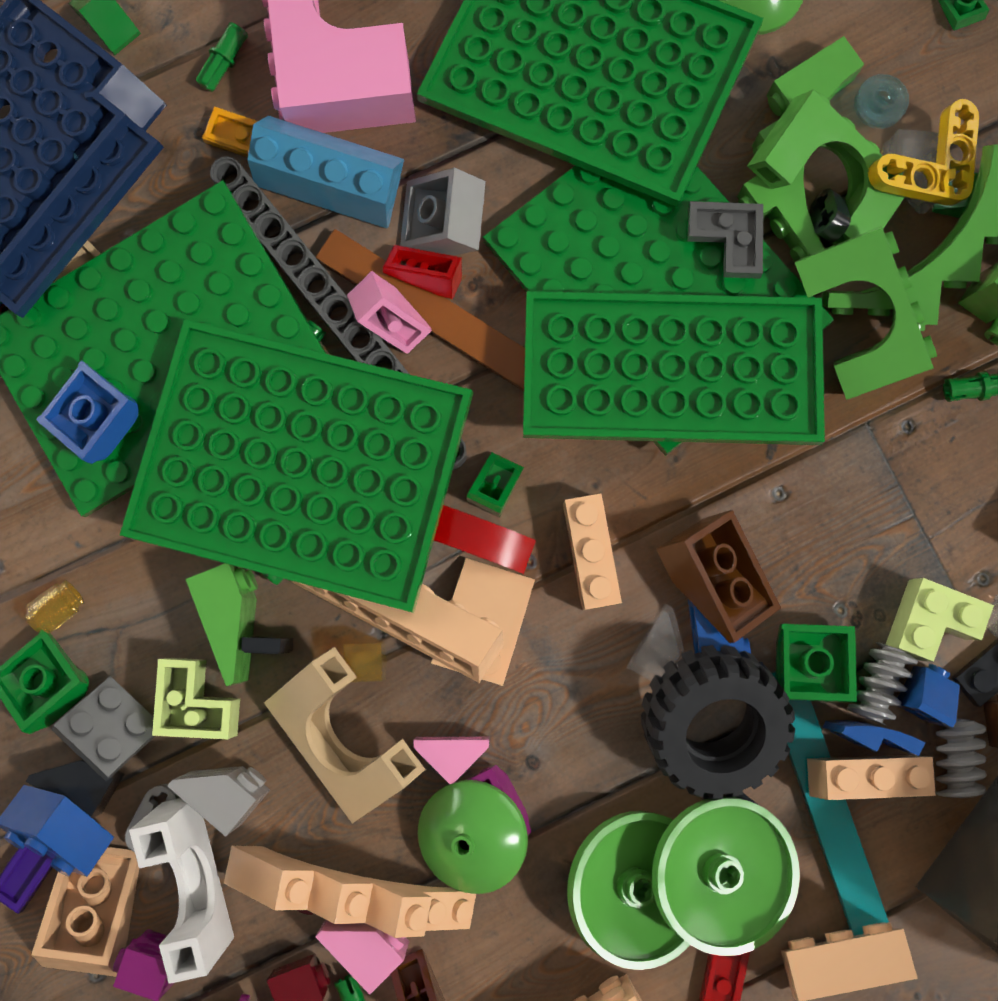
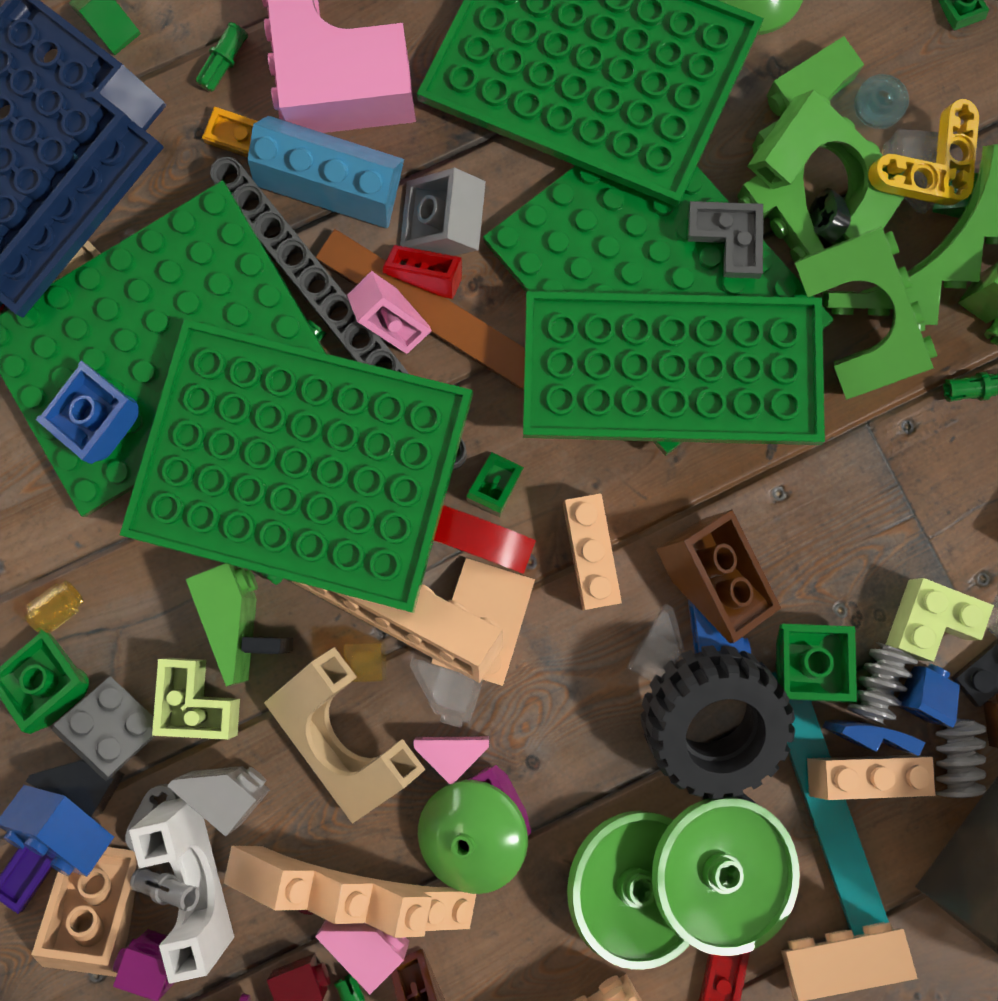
(179, 894): none -> light grey pin
(447, 691): none -> clear slope

